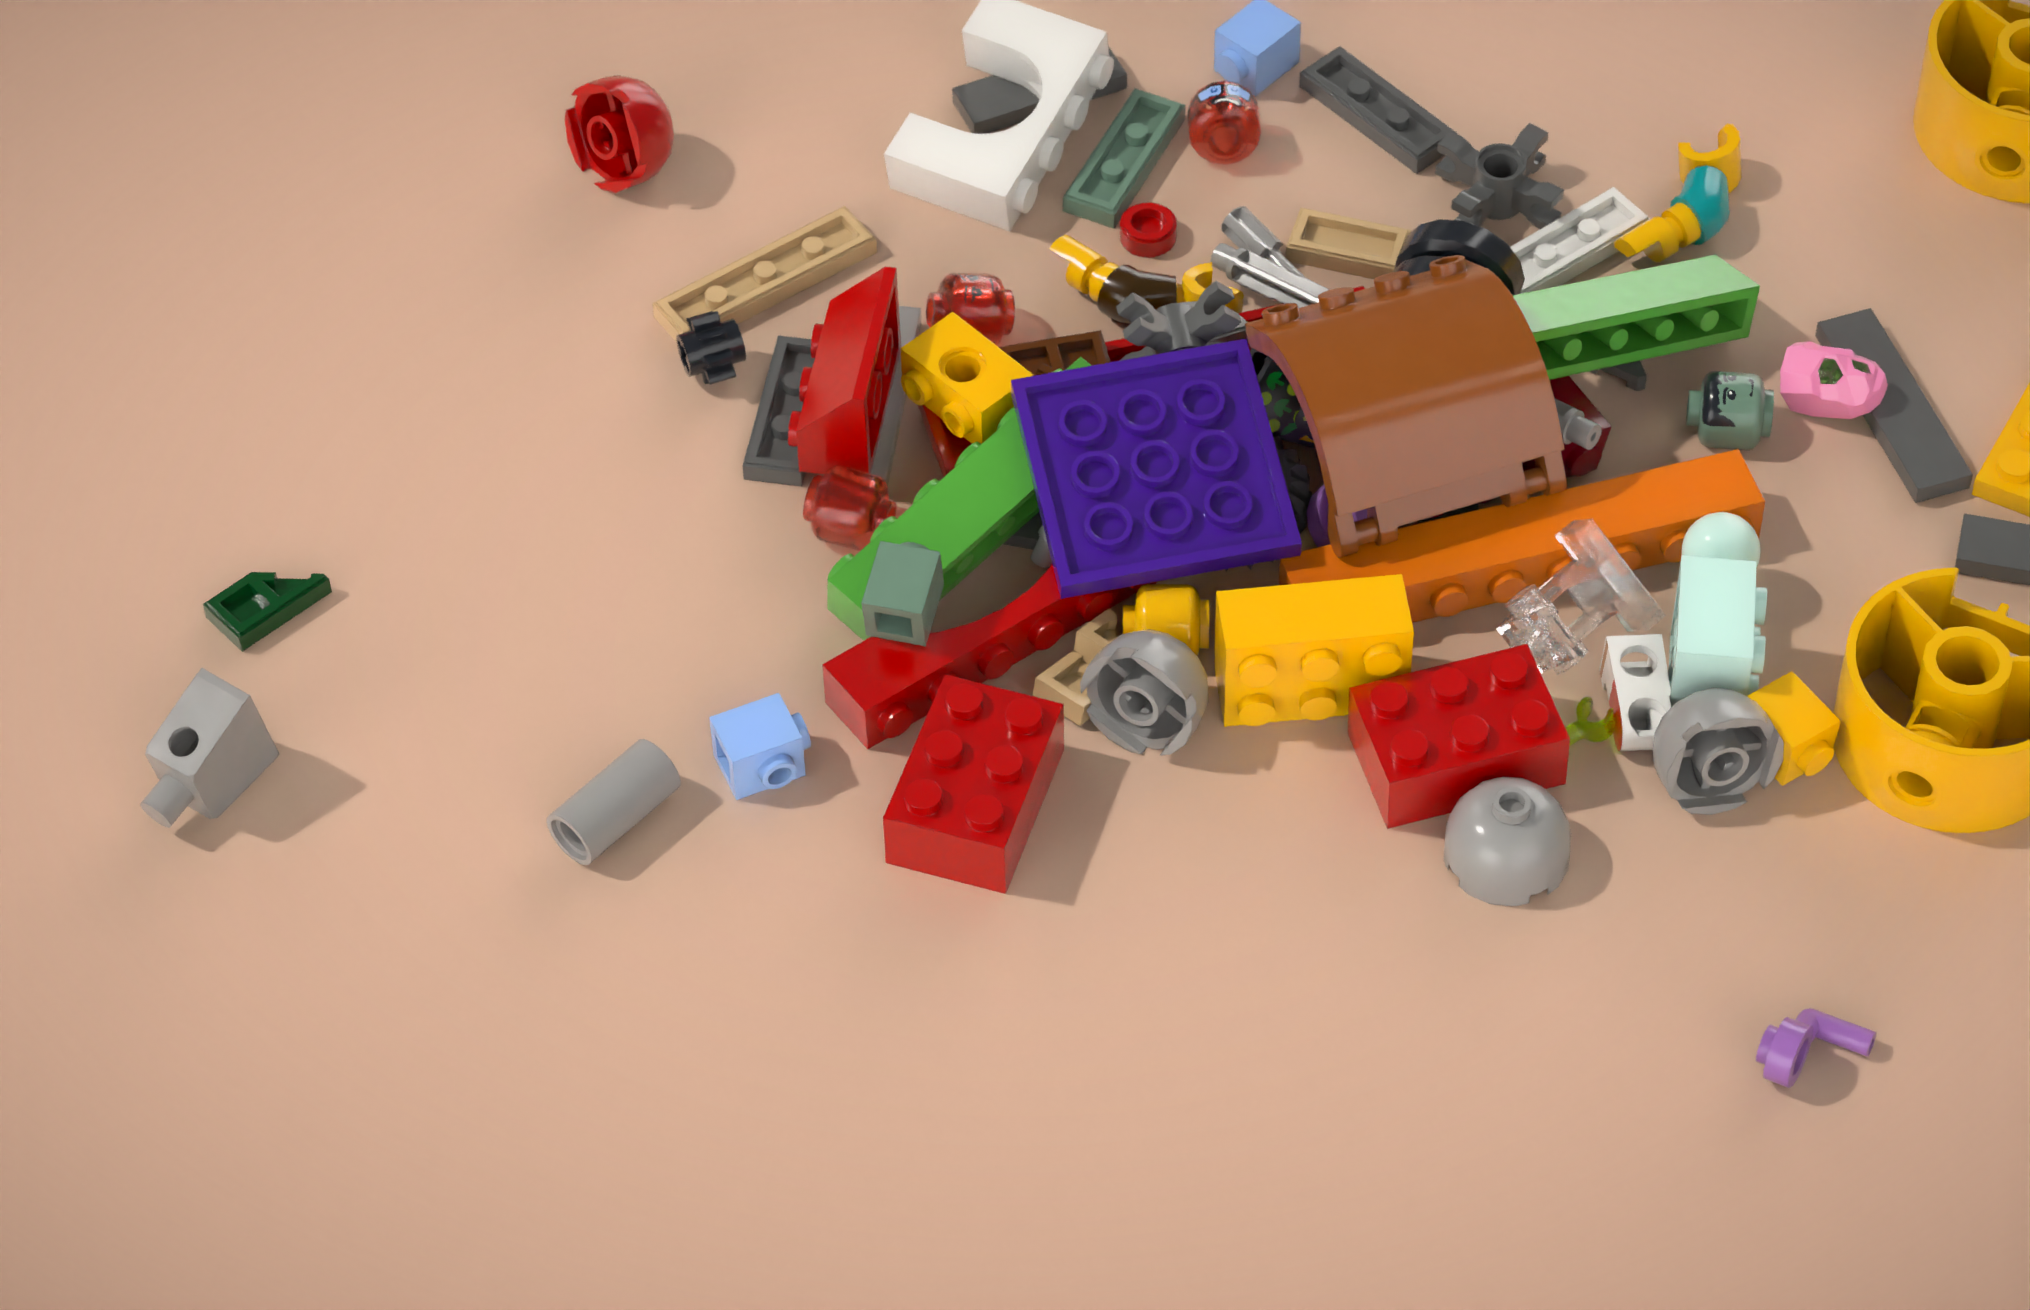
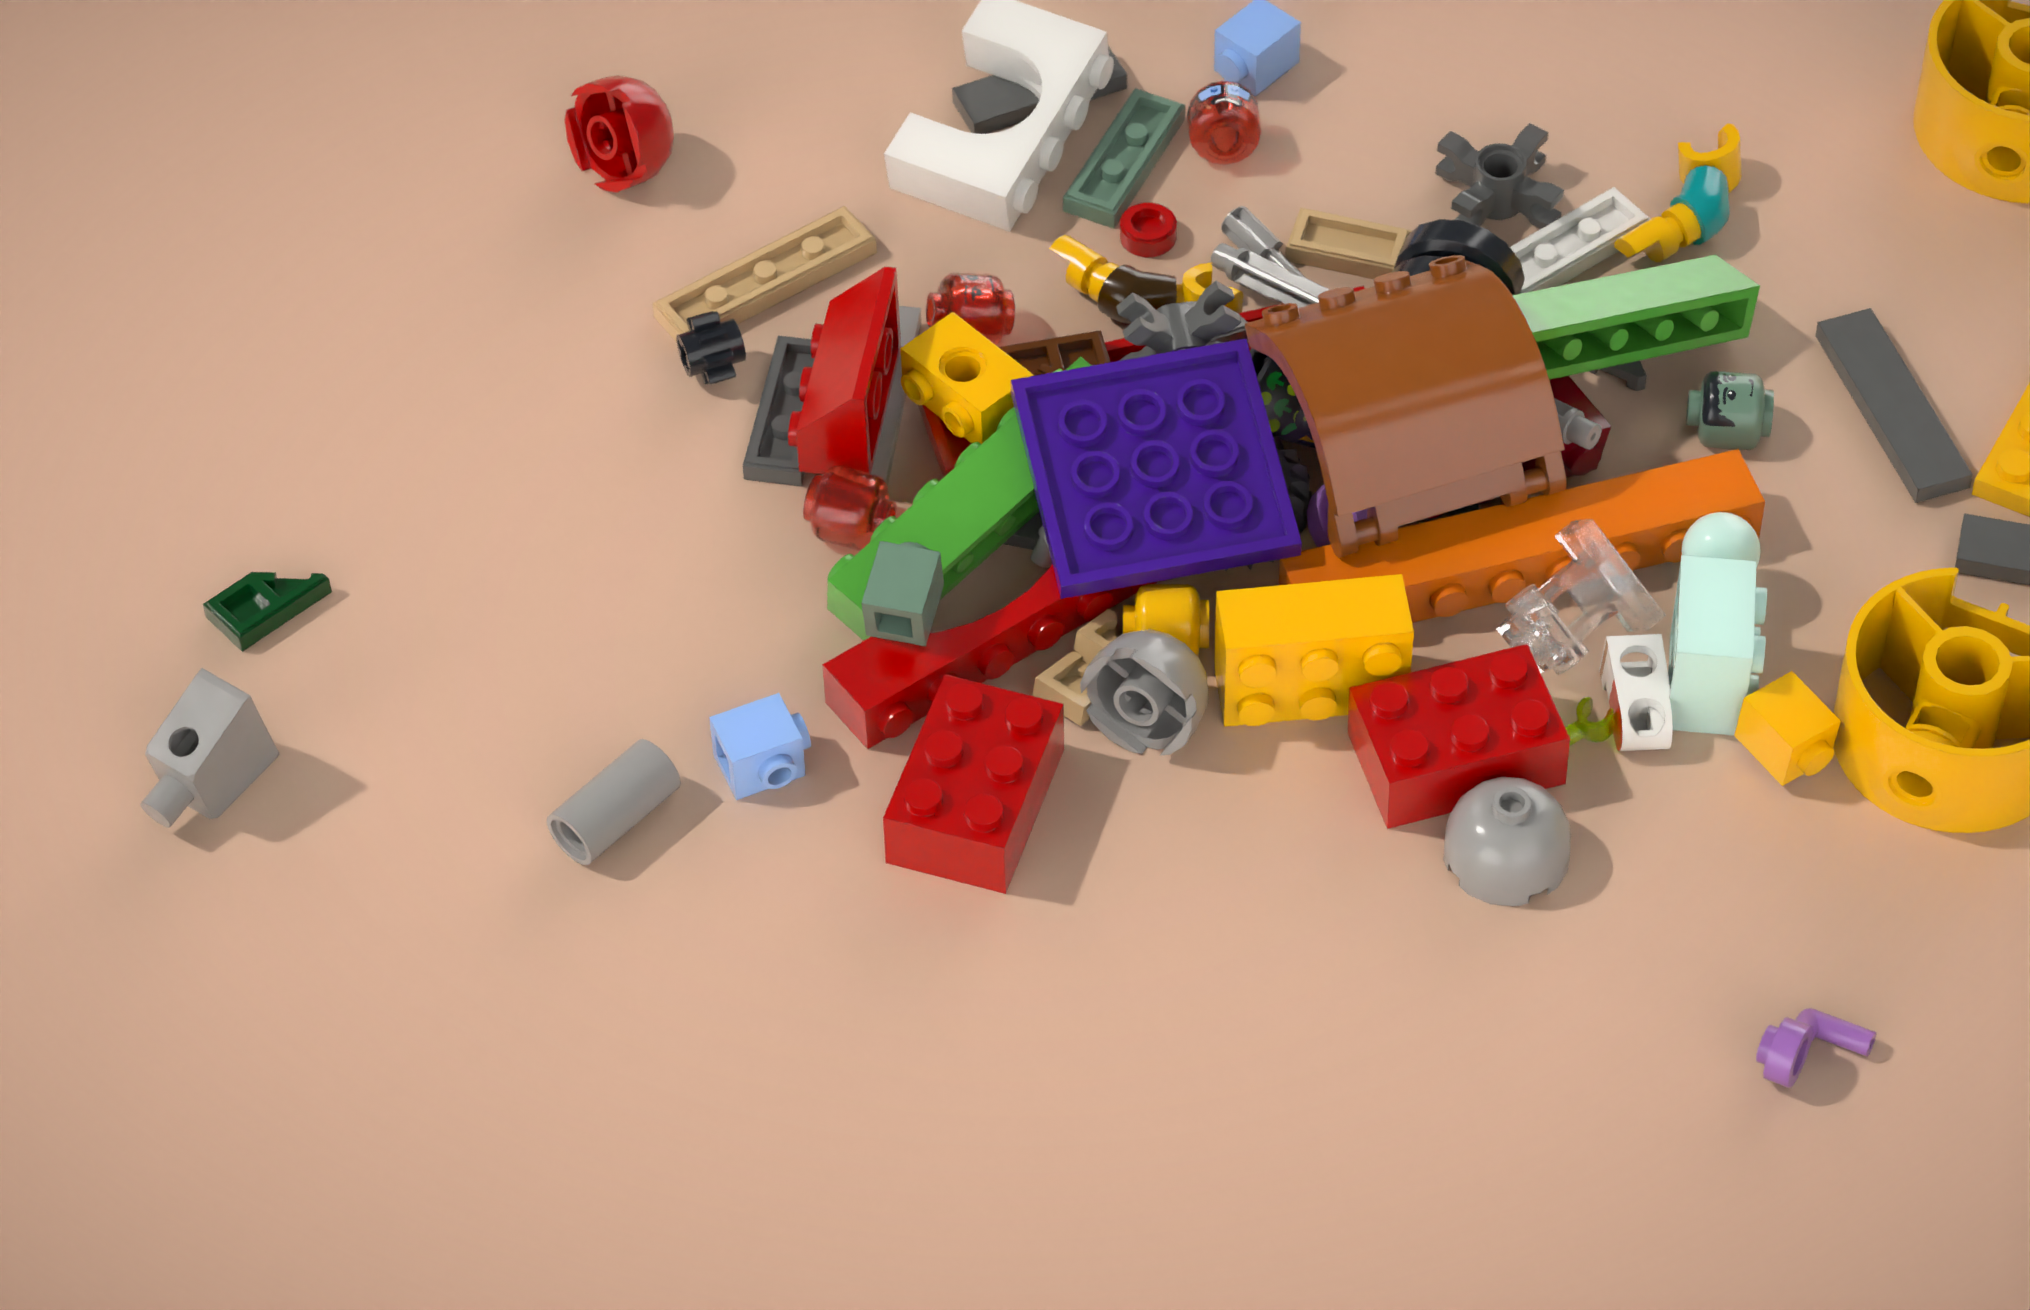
(1375, 108): dark grey tile -> none
(1715, 750): light grey cylinder -> none
(1830, 381): bright pink rock -> none

